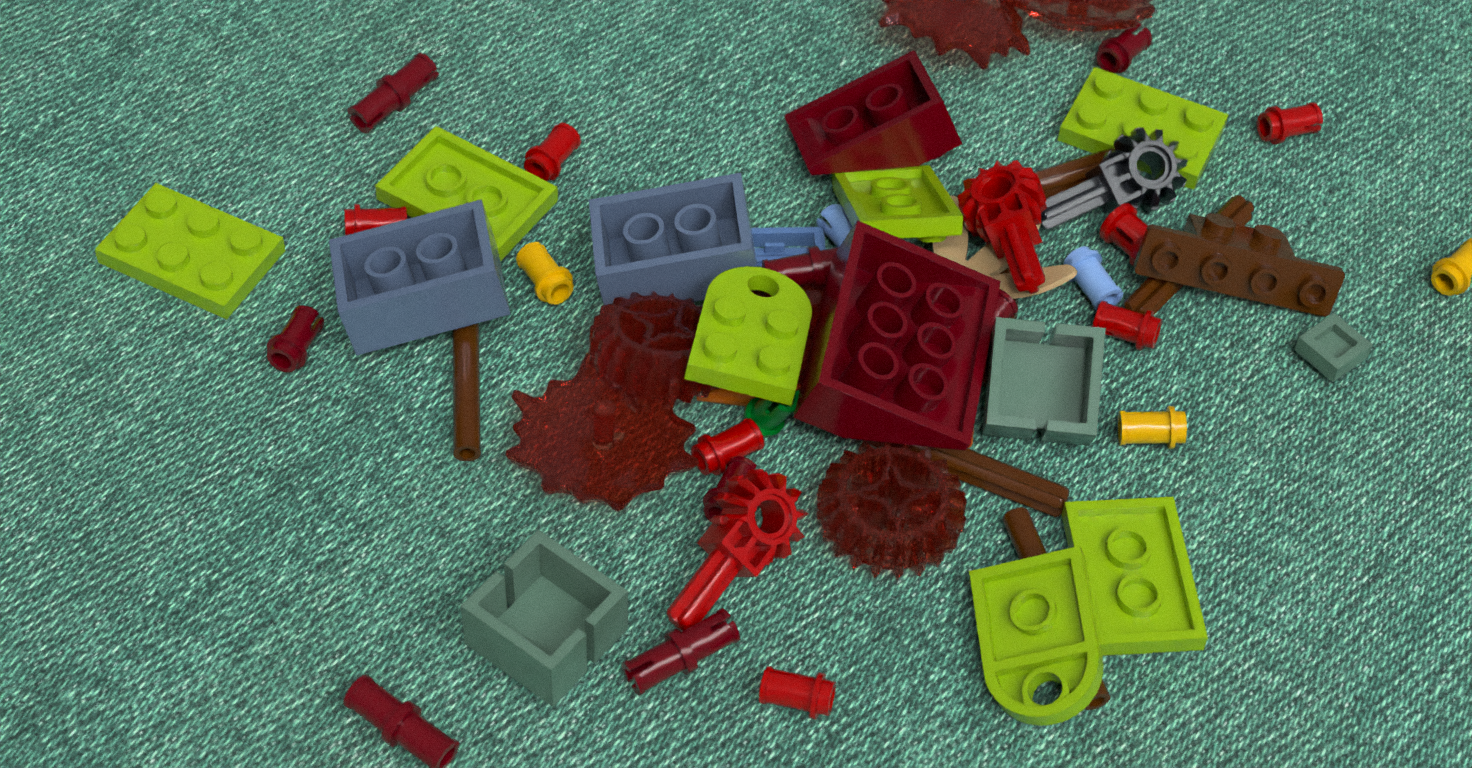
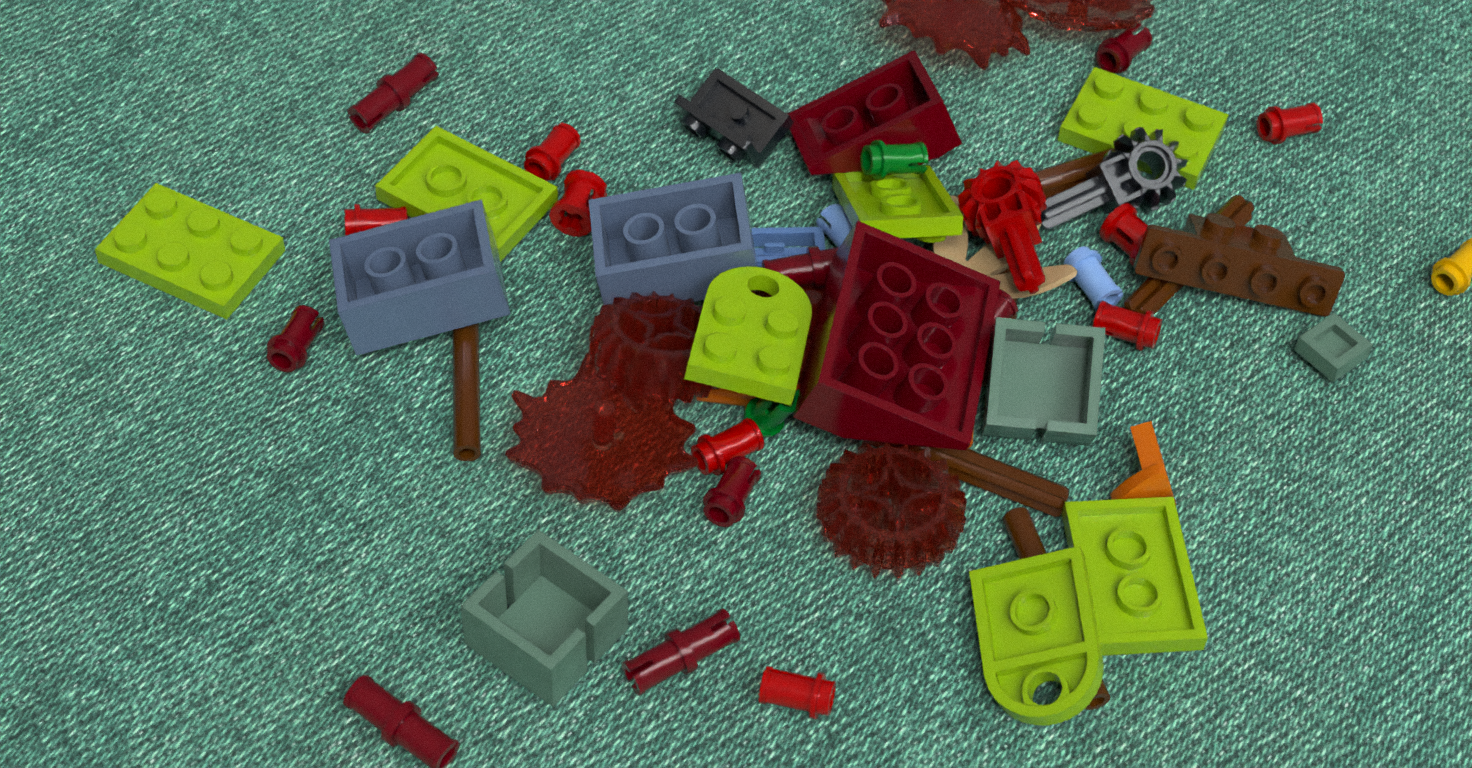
(551, 282): yellow pin -> none
(576, 202): none -> red bush
(734, 117): none -> black bracket
(737, 543): red gear -> none
(888, 159): none -> green pin
(1152, 427): yellow pin -> none
(1153, 478): none -> orange tile

